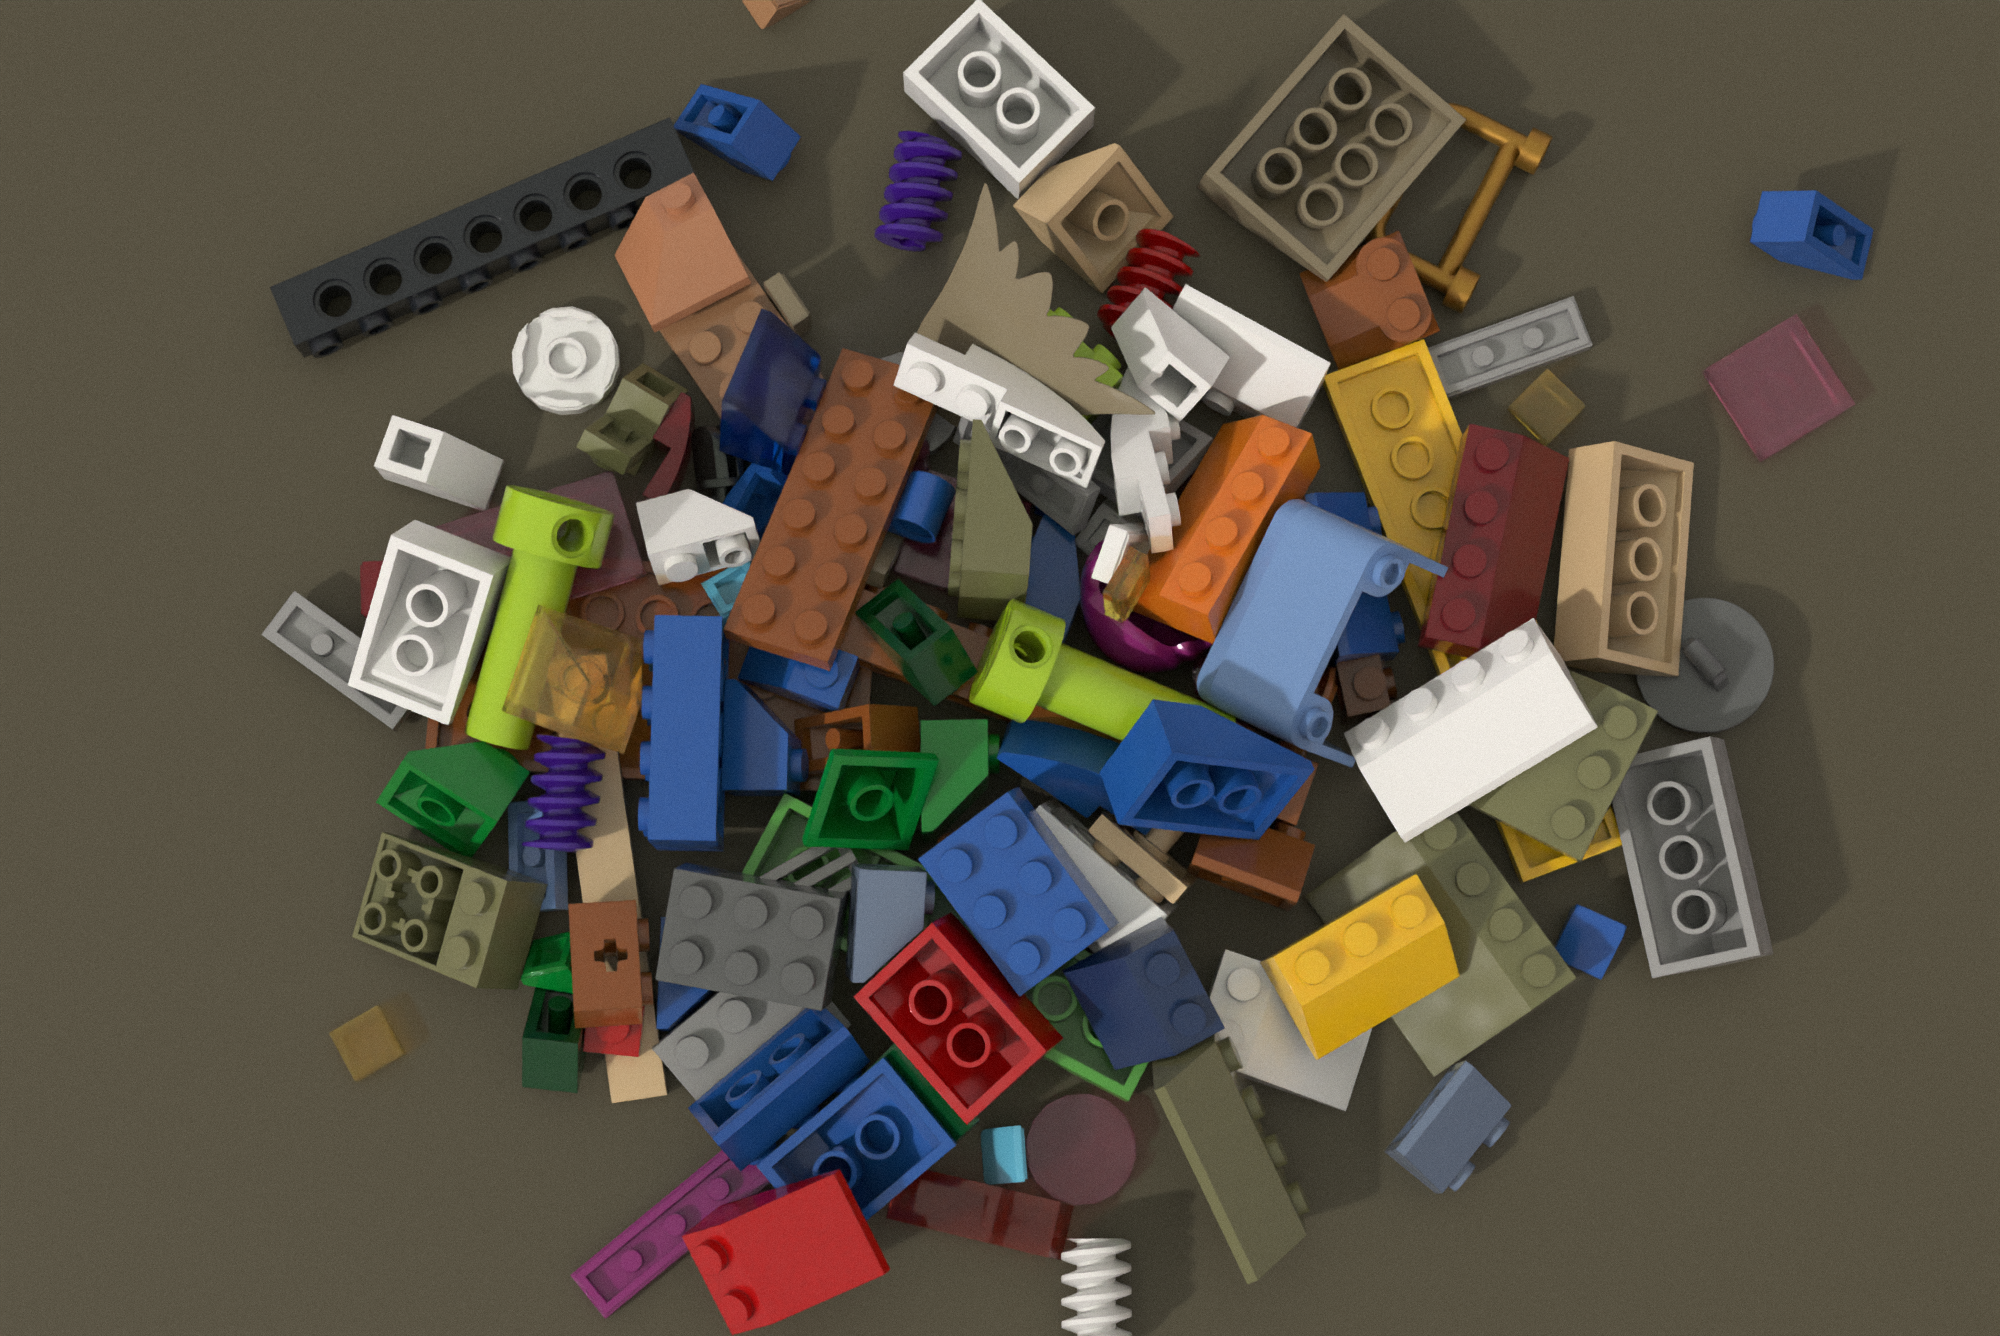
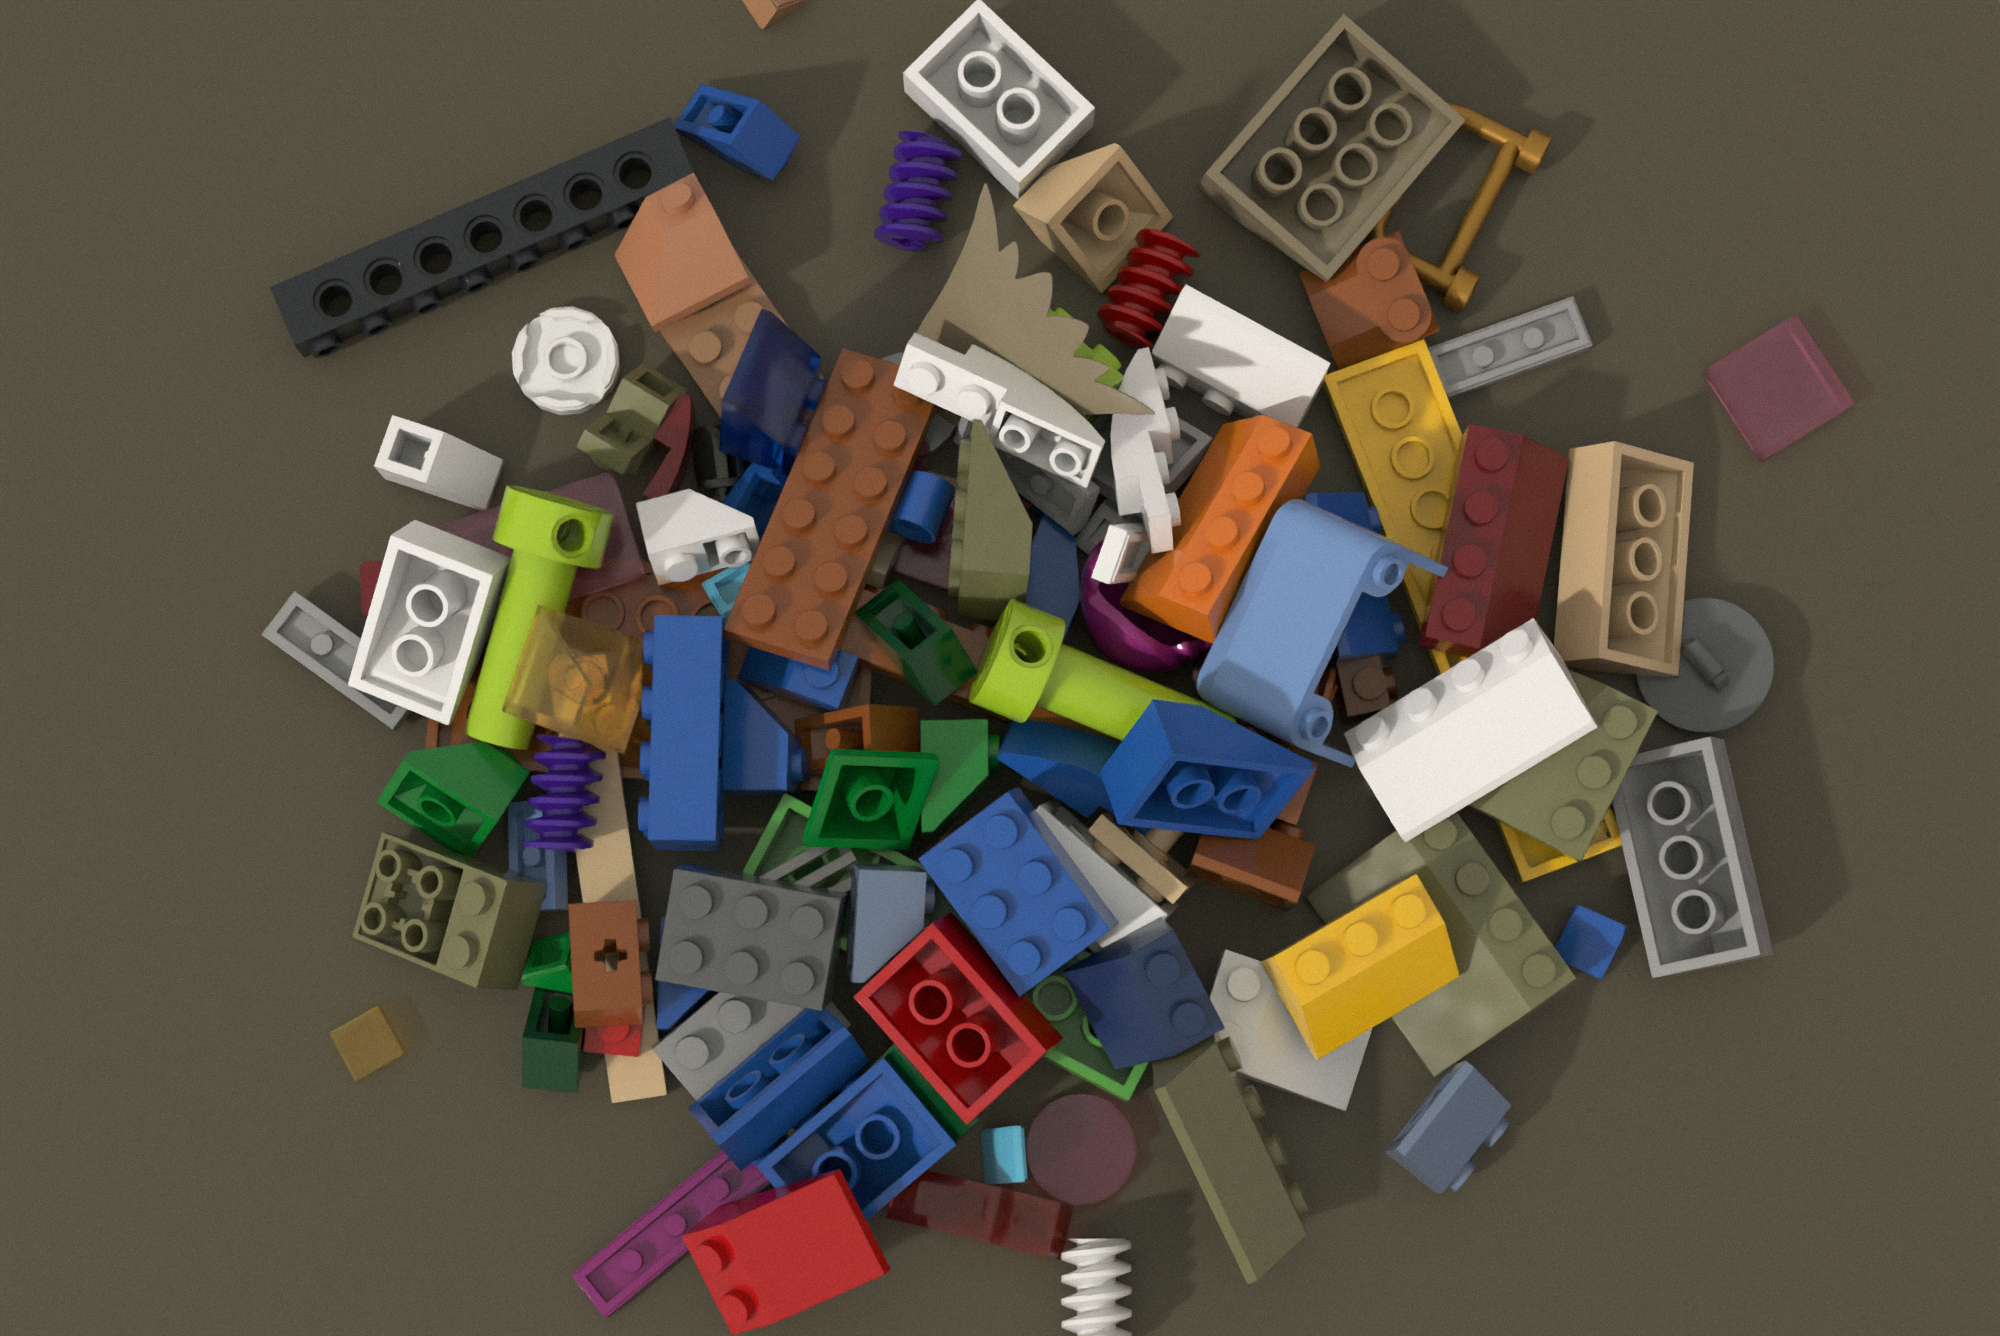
(788, 304): dark tan tile -> none
(1126, 585): clear yellow tile -> none
(1167, 354): white slope -> none
(1546, 407): clear yellow tile -> none
(1811, 233): blue slope -> none

